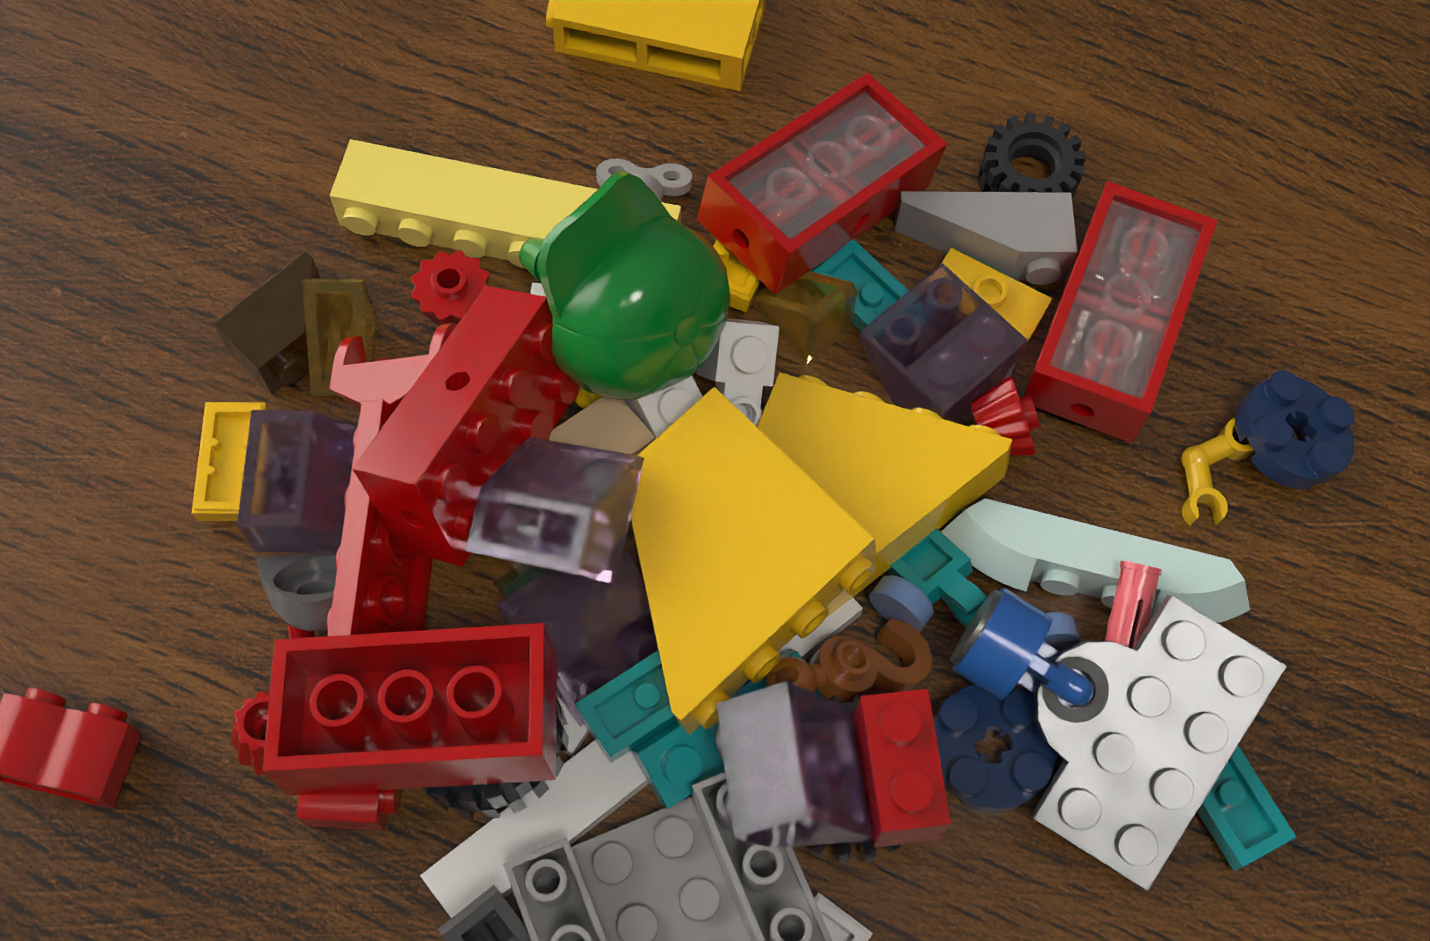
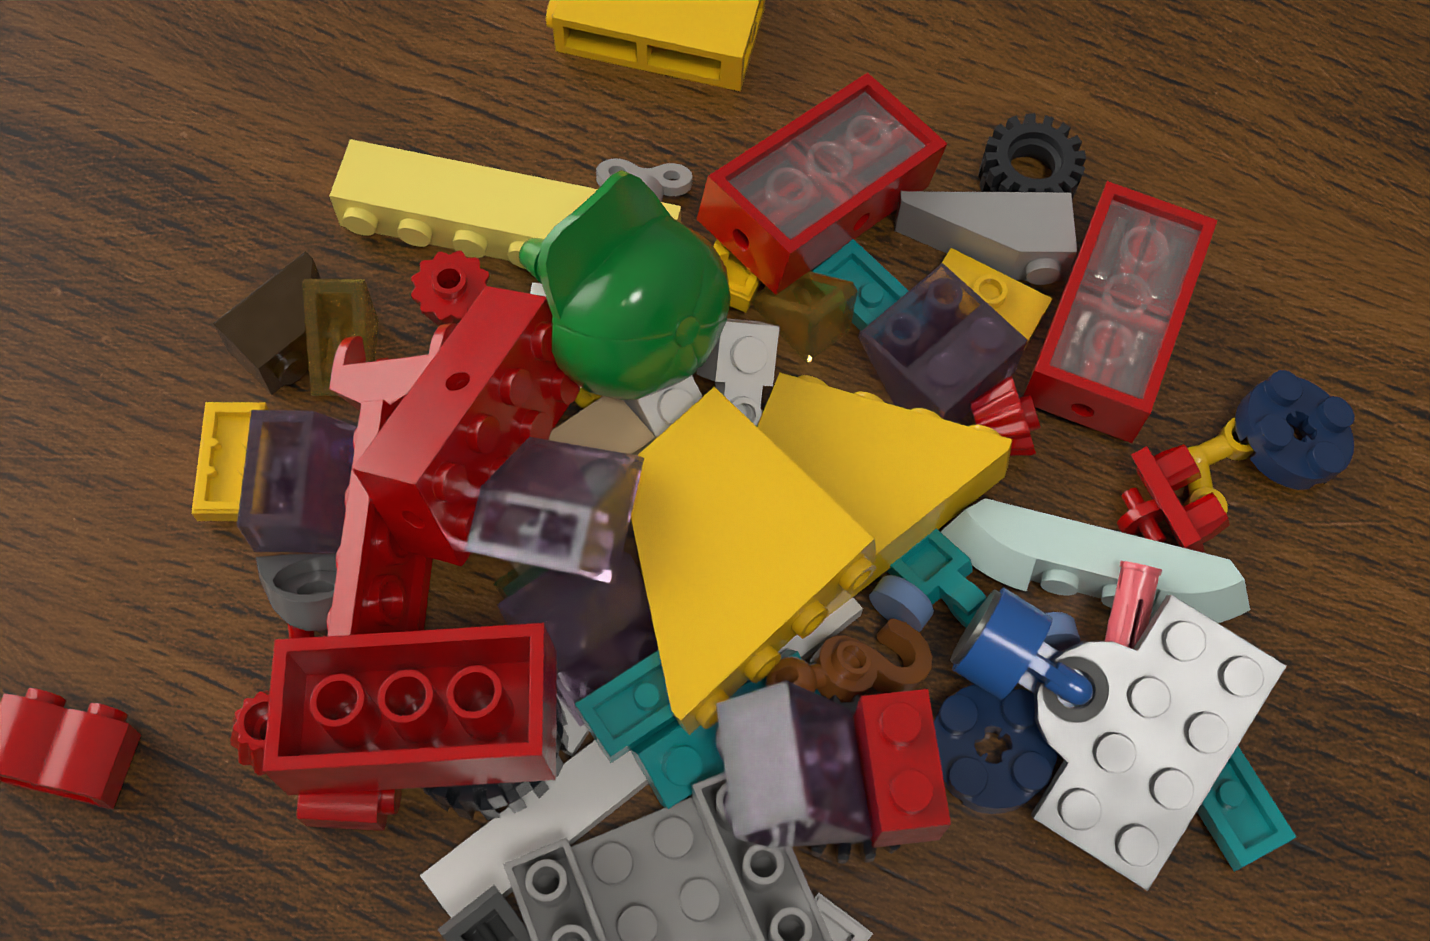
(1162, 477): none -> red hips

